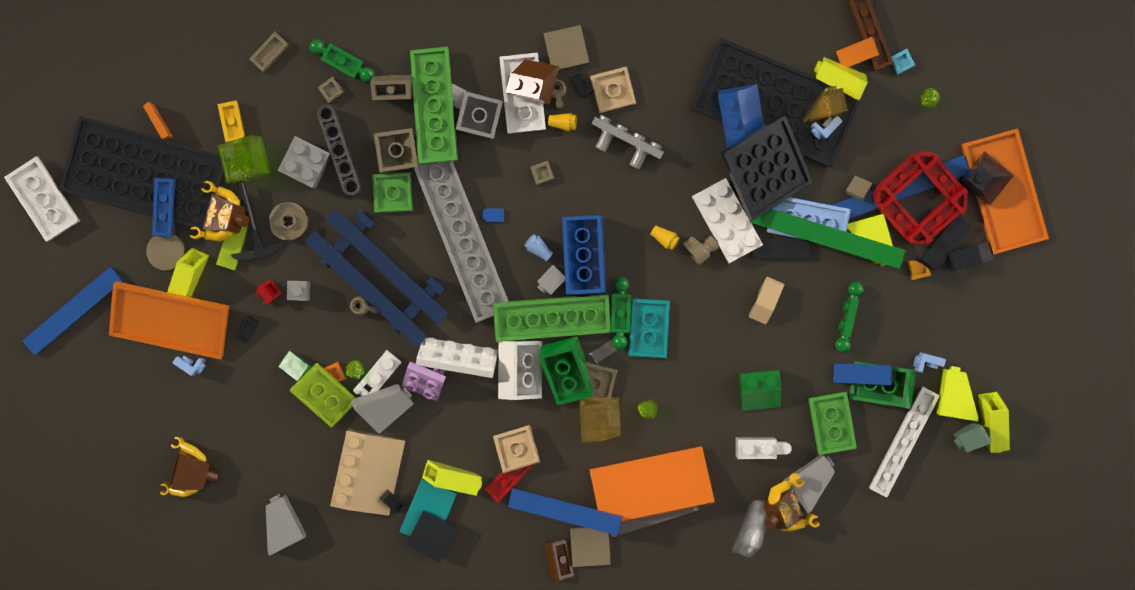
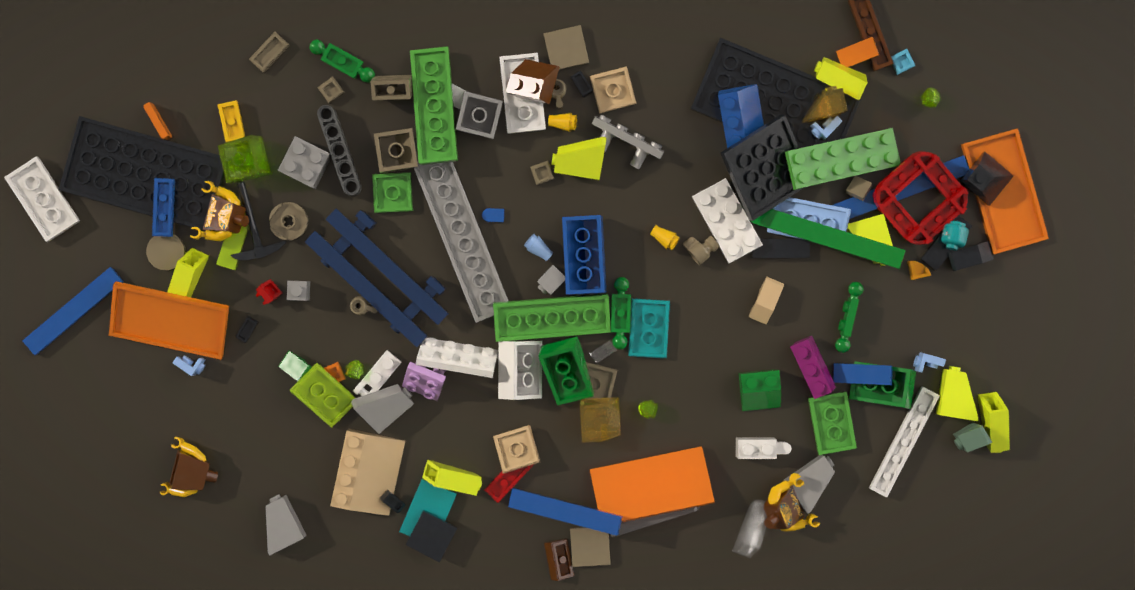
(580, 158): none -> neon yellow slope
(813, 367): none -> magenta brick
(842, 158): none -> bright green plate
(955, 235): none -> teal head

